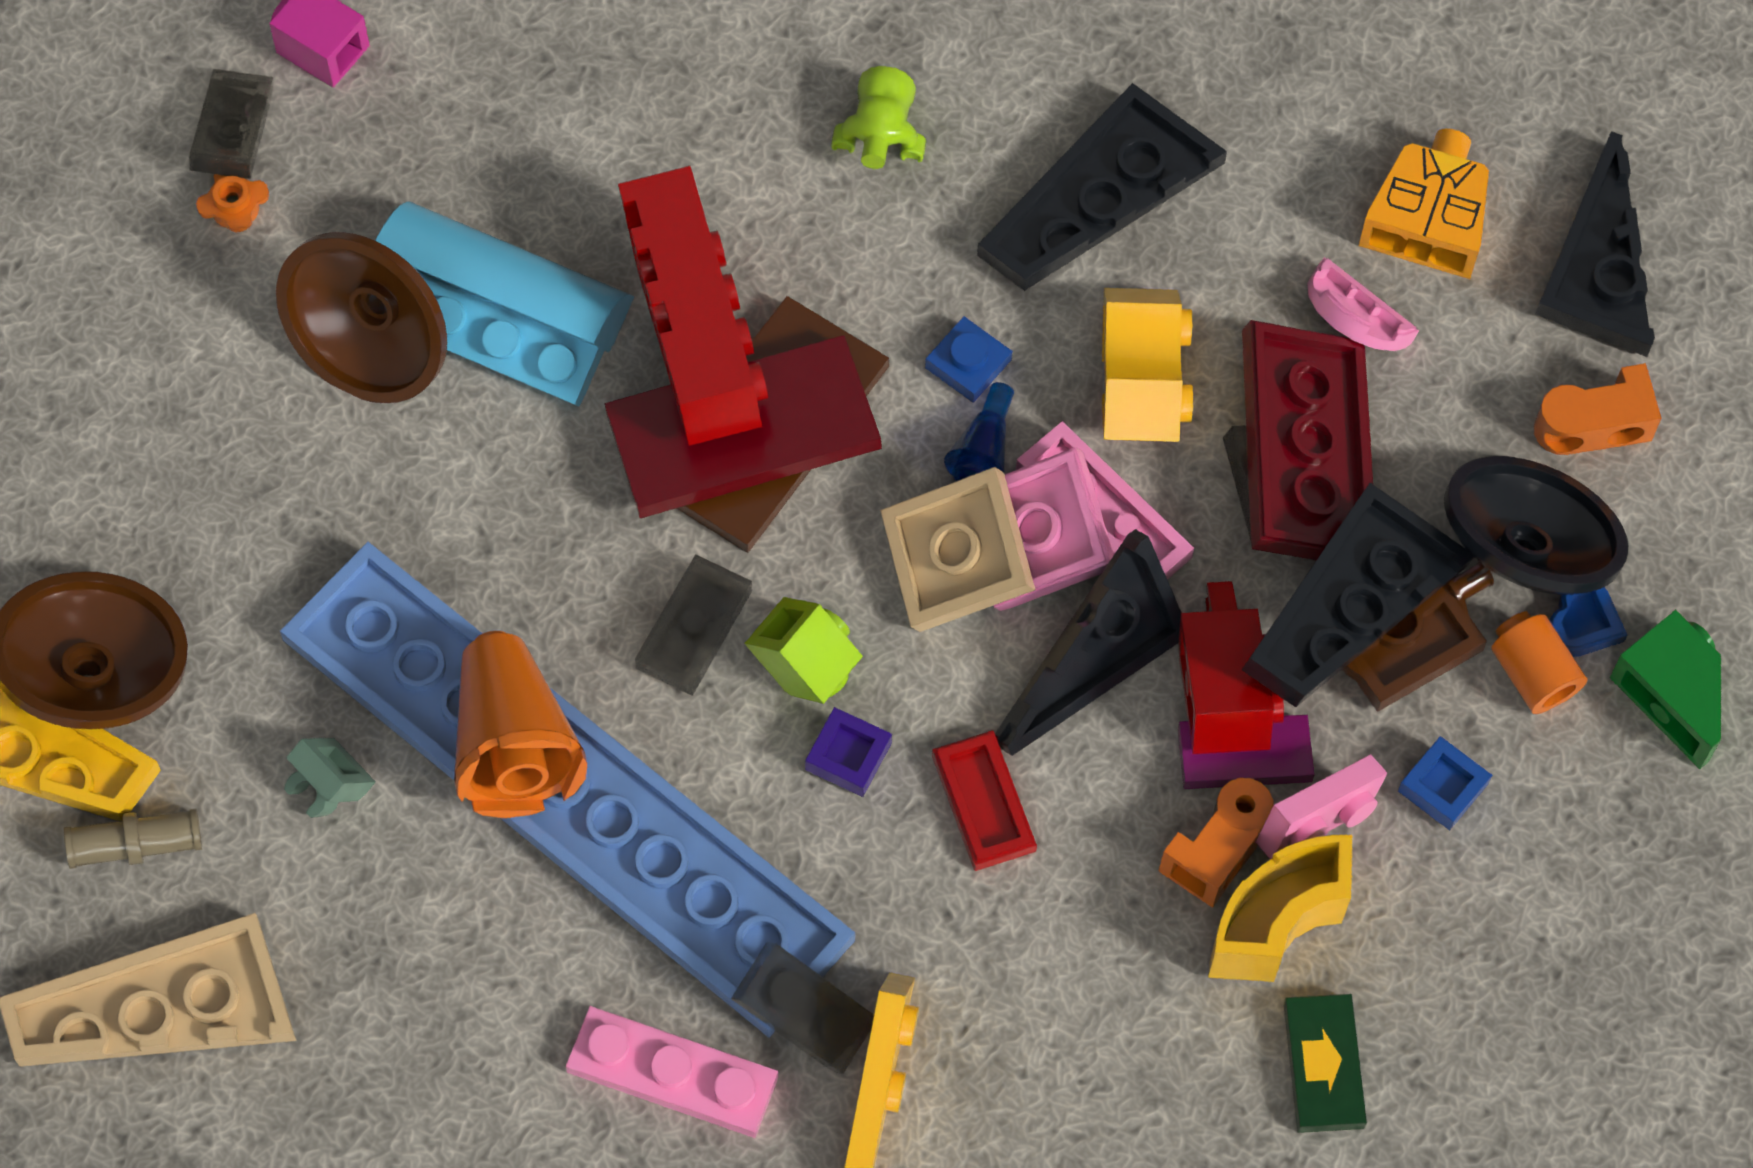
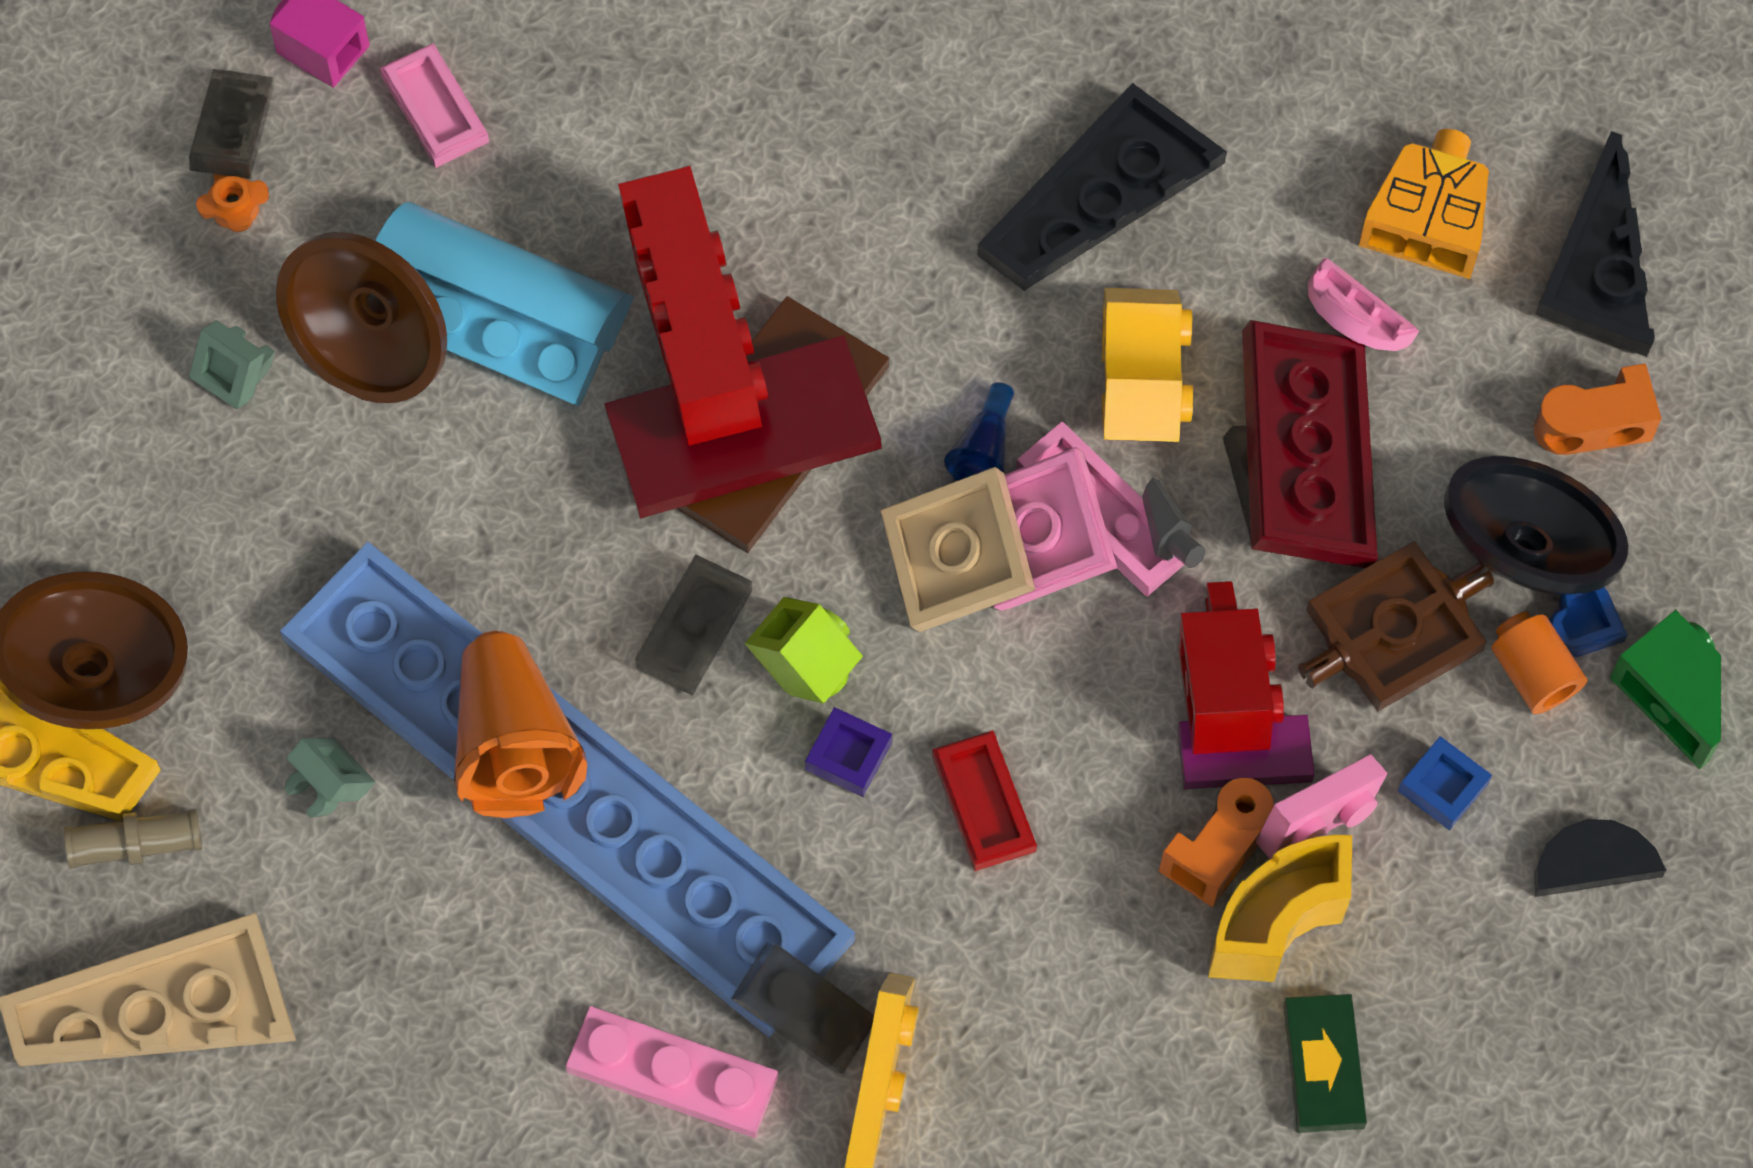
(229, 363): none -> sand green tile
(434, 105): none -> bright pink tile
(881, 118): lime piece -> none
(968, 359): blue plate -> none
(1113, 634): black wing -> none
(1169, 527): none -> dark grey bar
(1357, 590): black wing -> none
(1595, 856): none -> black tile

